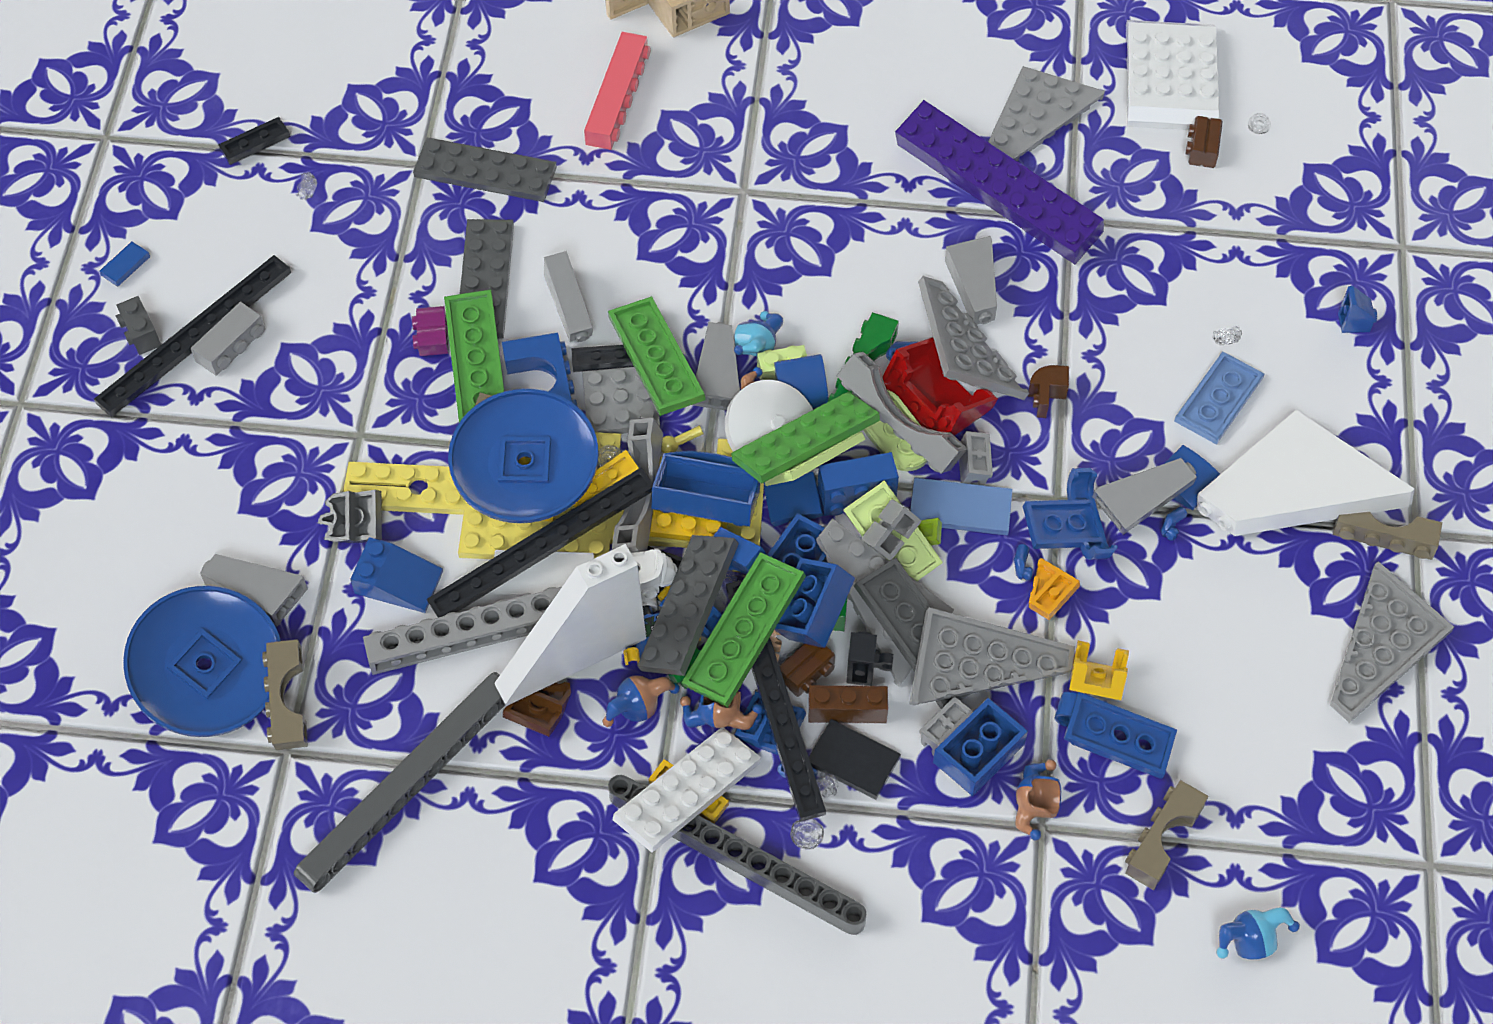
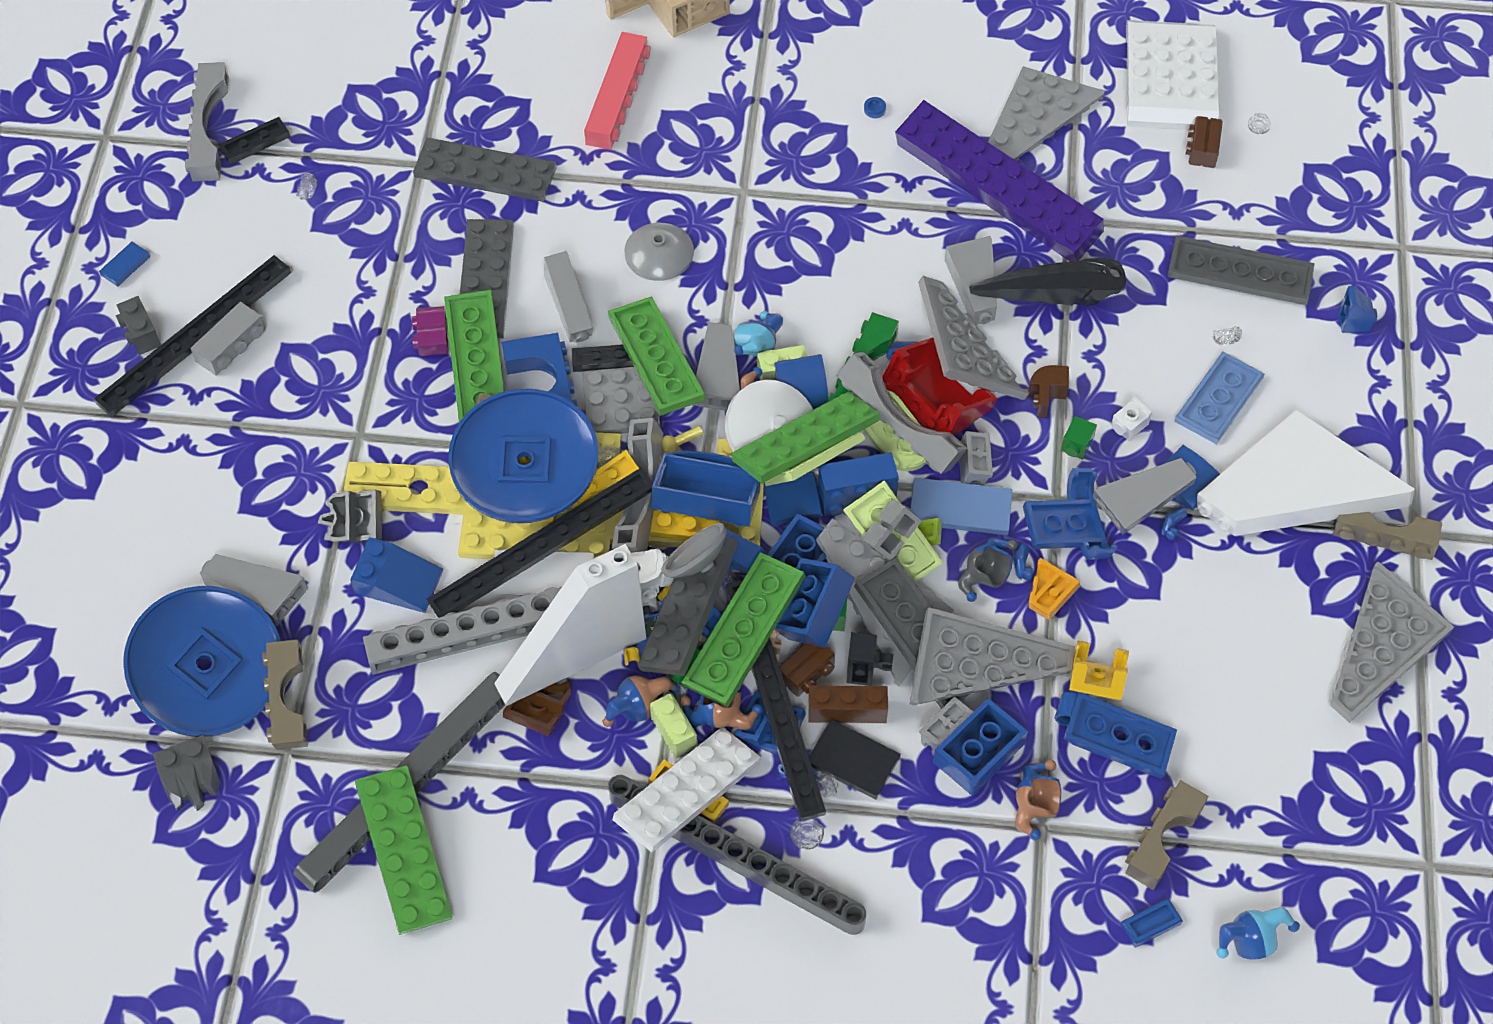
(187, 772): none -> dark grey plate
(211, 86): none -> light grey arch
(403, 850): none -> bright green plate
(662, 259): none -> light grey dish
(673, 725): none -> yellowish green brick
(696, 553): none -> light grey dish
(874, 107): none -> blue tile
(987, 566): none -> dark grey piece
(1057, 283): none -> black piece
(1078, 437): none -> green brick
(1131, 419): none -> white brick
(1151, 922): none -> blue tile
(1241, 270): none -> dark grey plate

